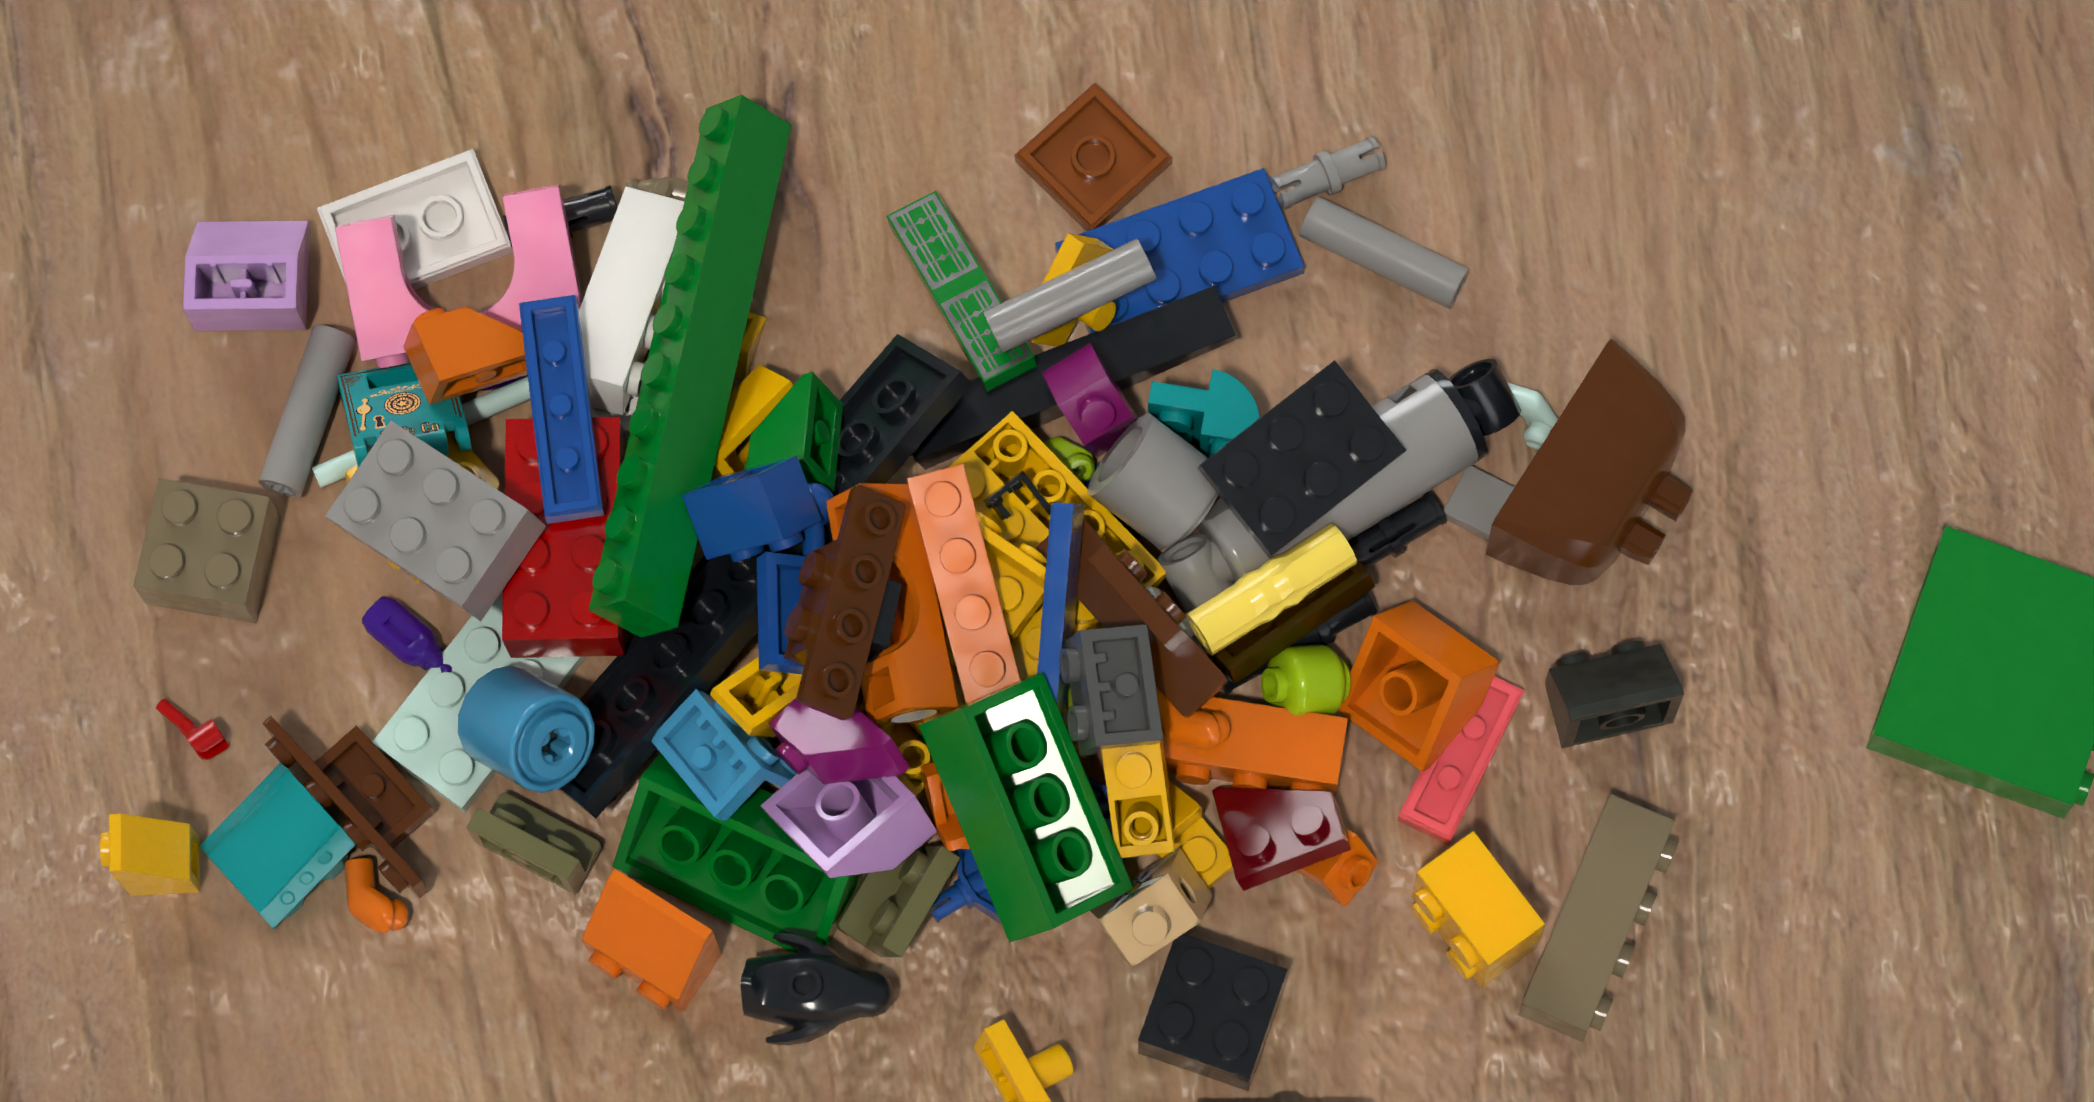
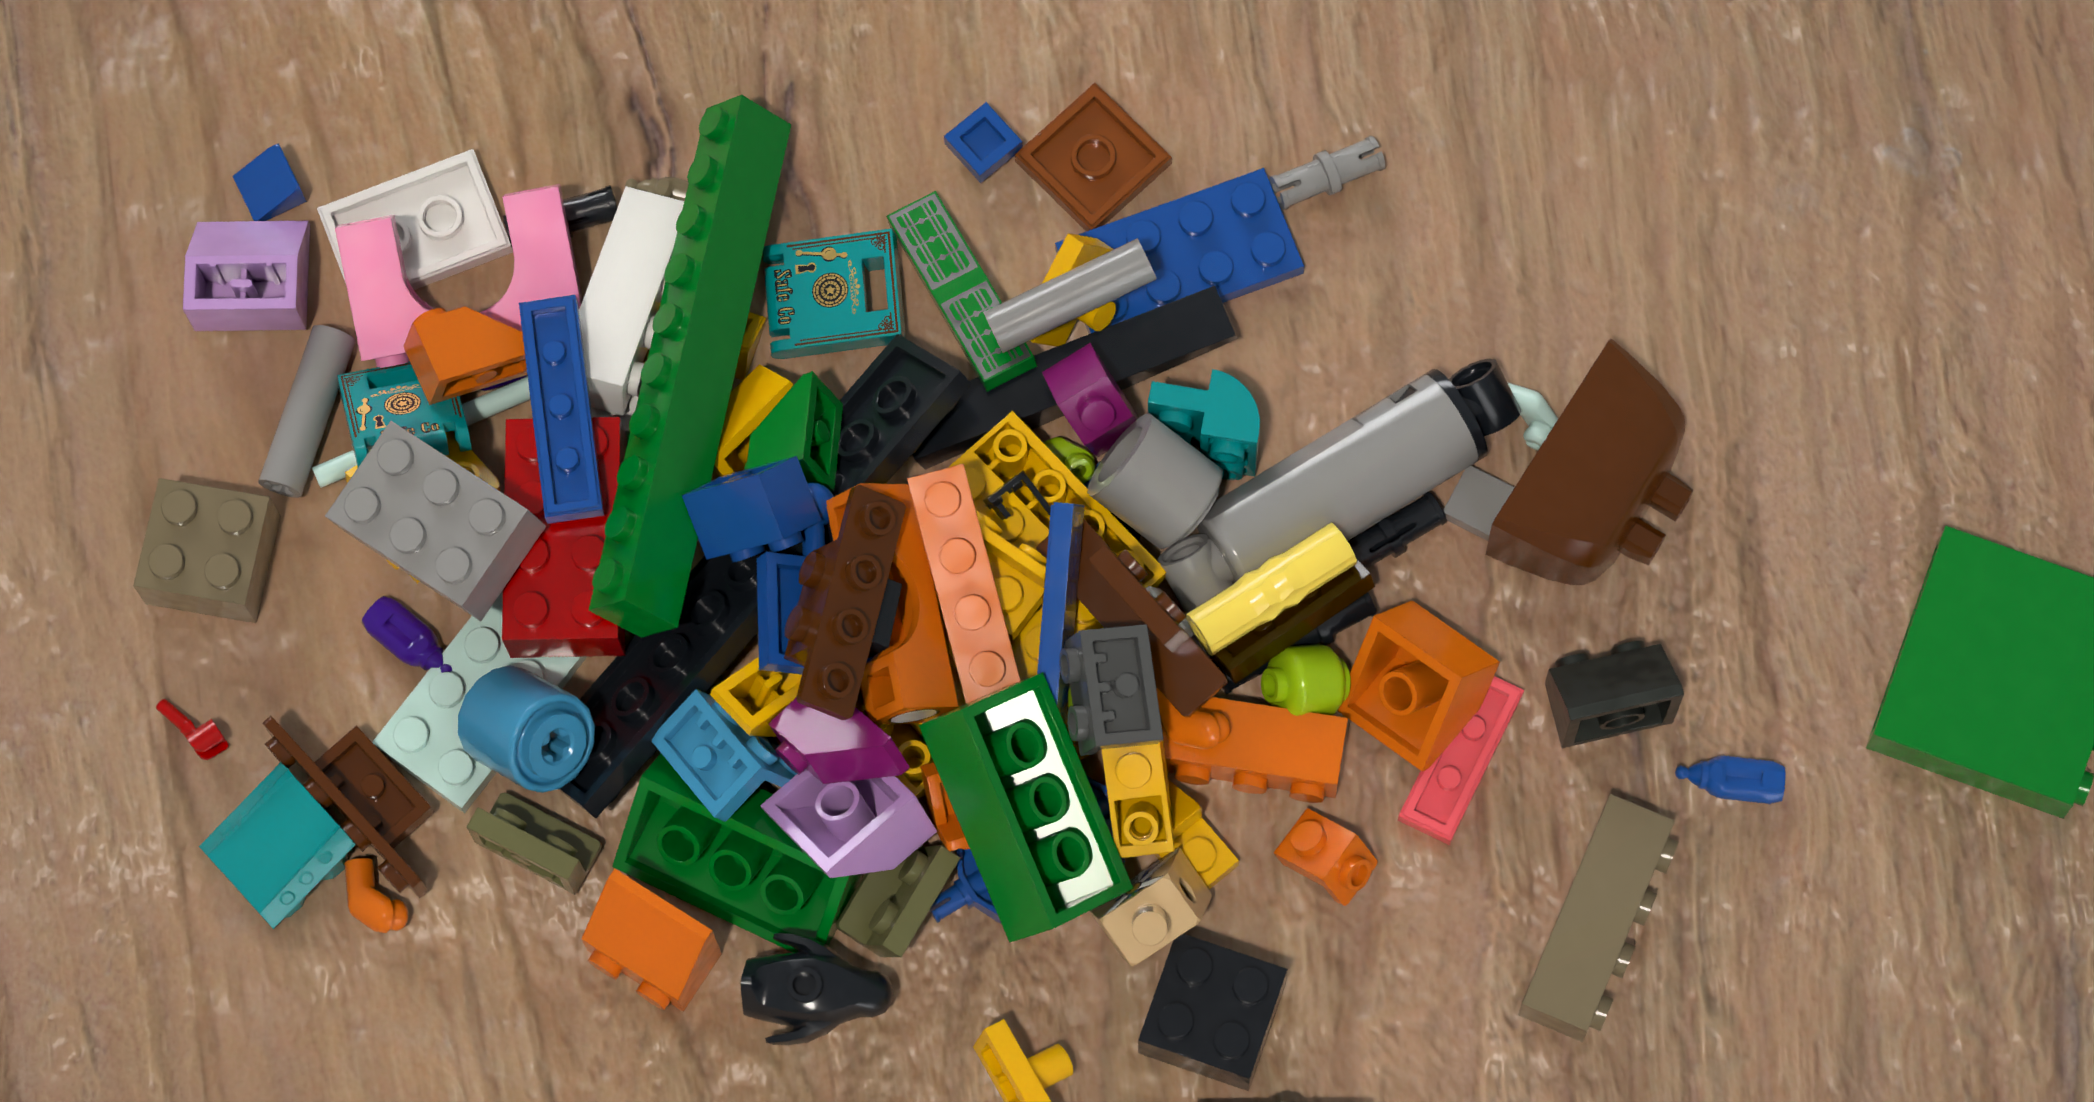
(151, 855): yellow slope -> none
(269, 185): none -> blue slope
(822, 294): none -> teal container
(983, 142): none -> blue plate
(1278, 831): dark red wing -> none
(1301, 459): black plate -> none
(1384, 252): light grey piece -> none
(1475, 911): yellow brick -> none
(1738, 778): none -> blue piece

